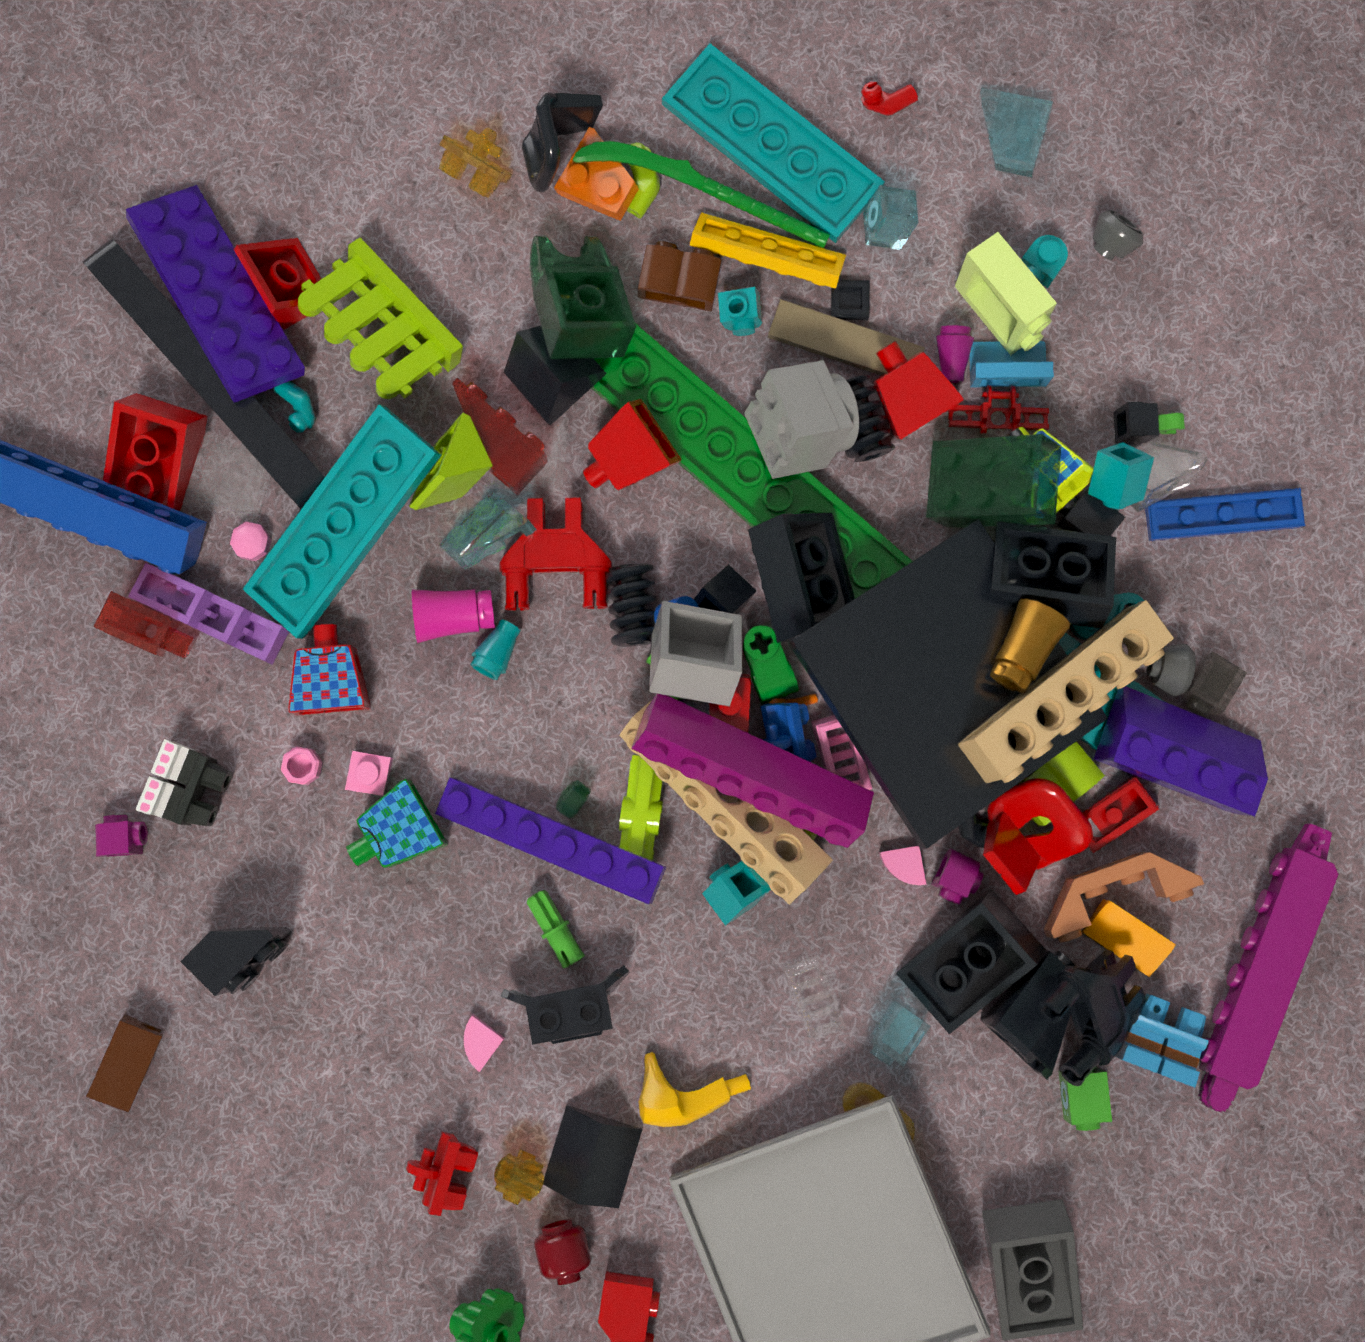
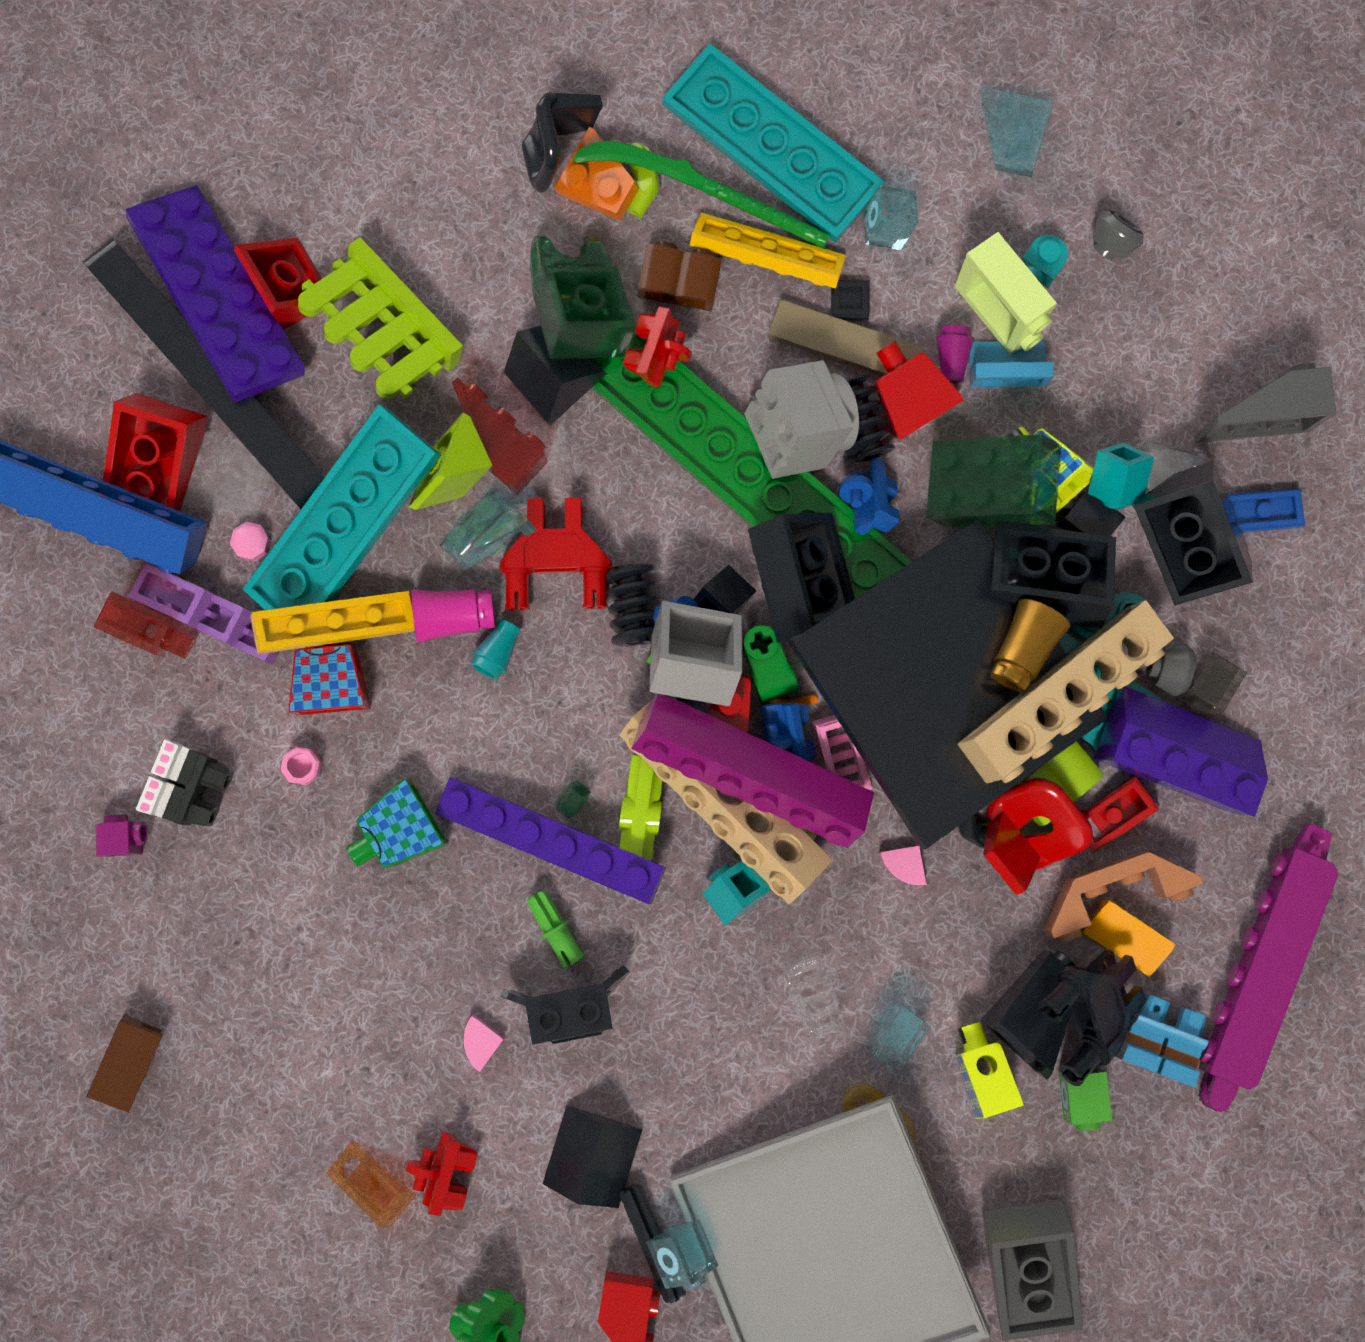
(229, 957): black slope -> none
(301, 403): teal arm -> none
(332, 622): none -> yellow plate
(368, 773): bright pink plate -> none
(371, 1187): none -> clear orange slope
(459, 155): clear yellow hips -> none
(519, 1177): clear yellow gear -> none
(562, 1251): dark red head -> none
(629, 448): red torso -> none
(646, 1228): none -> black axle
(662, 347): none -> red hips
(668, 1107): yellow animal -> none
(683, 1255): none -> clear light blue brick
(740, 310): teal plate -> none
(870, 497): none -> blue hips
(886, 103): red arm -> none
(957, 876): magenta plate -> none
(971, 961): black slope -> none
(986, 412): red piece -> none
(990, 1092): none -> neon yellow torso
(1141, 423): black piece -> none
(1194, 534): none -> black slope
(1285, 406): none -> dark grey slope

